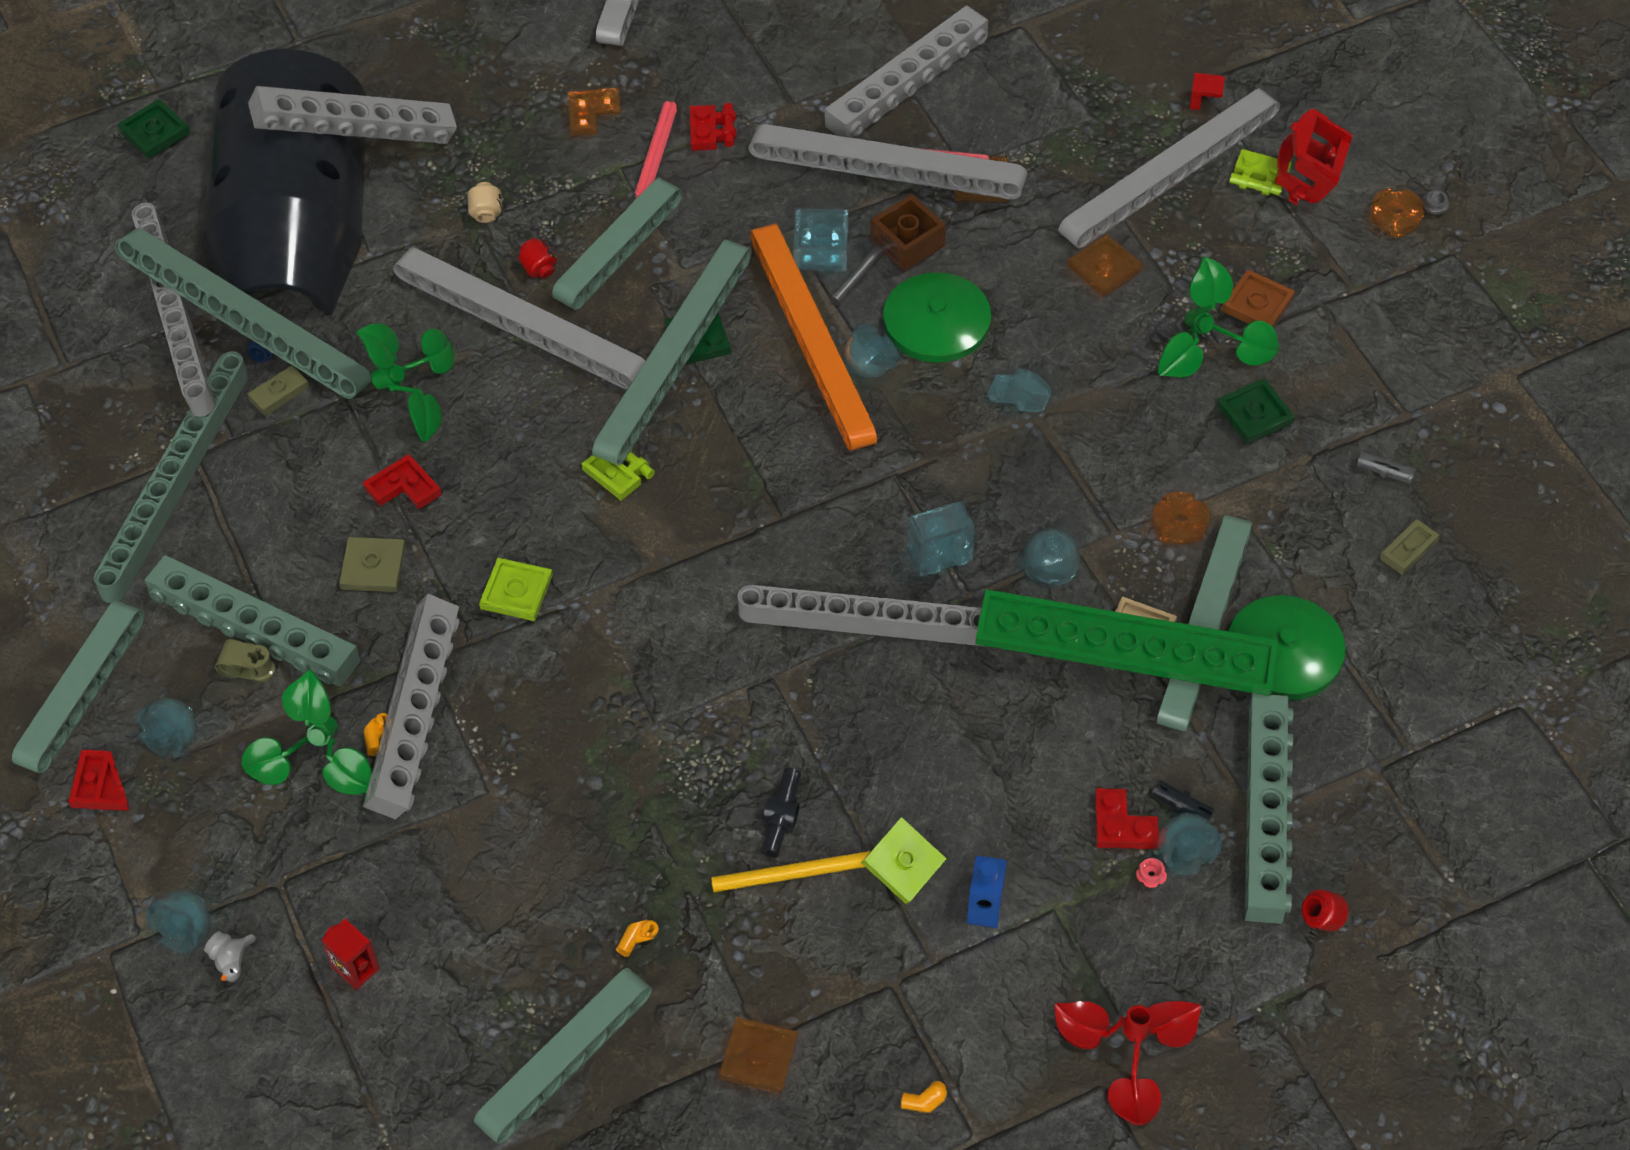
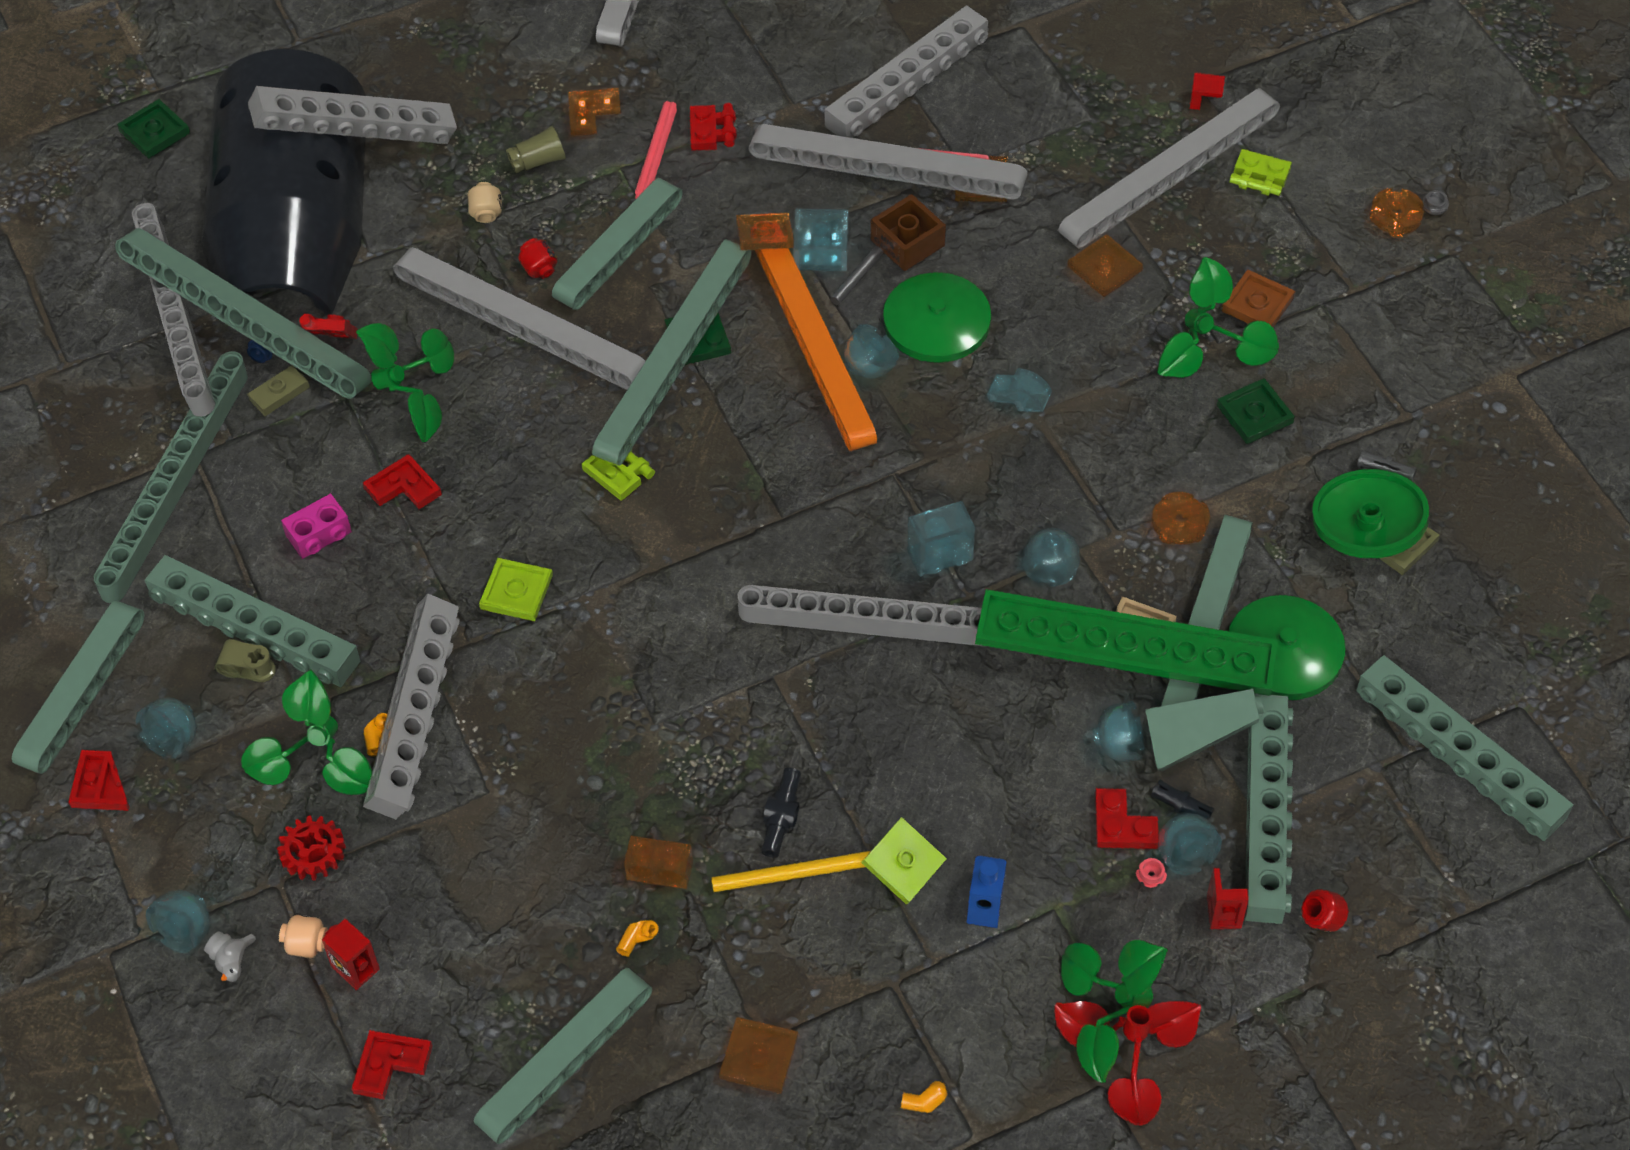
(303, 936): none -> light nougat head
(310, 846): none -> red gear
(321, 521): none -> dark pink brick
(332, 326): none -> red plate
(372, 564): olive plate -> none
(387, 1053): none -> red plate
(536, 151): none -> olive plant
(658, 862): none -> clear orange brick
(764, 231): none -> clear orange plate
(1120, 733): none -> clear light blue cylinder
(1140, 966): none -> green plant
(1197, 724): none -> sand green slope
(1225, 906): none -> red panel
(1315, 160): red animal -> none
(1370, 513): none -> green dish
(1479, 750): none -> sand green brick

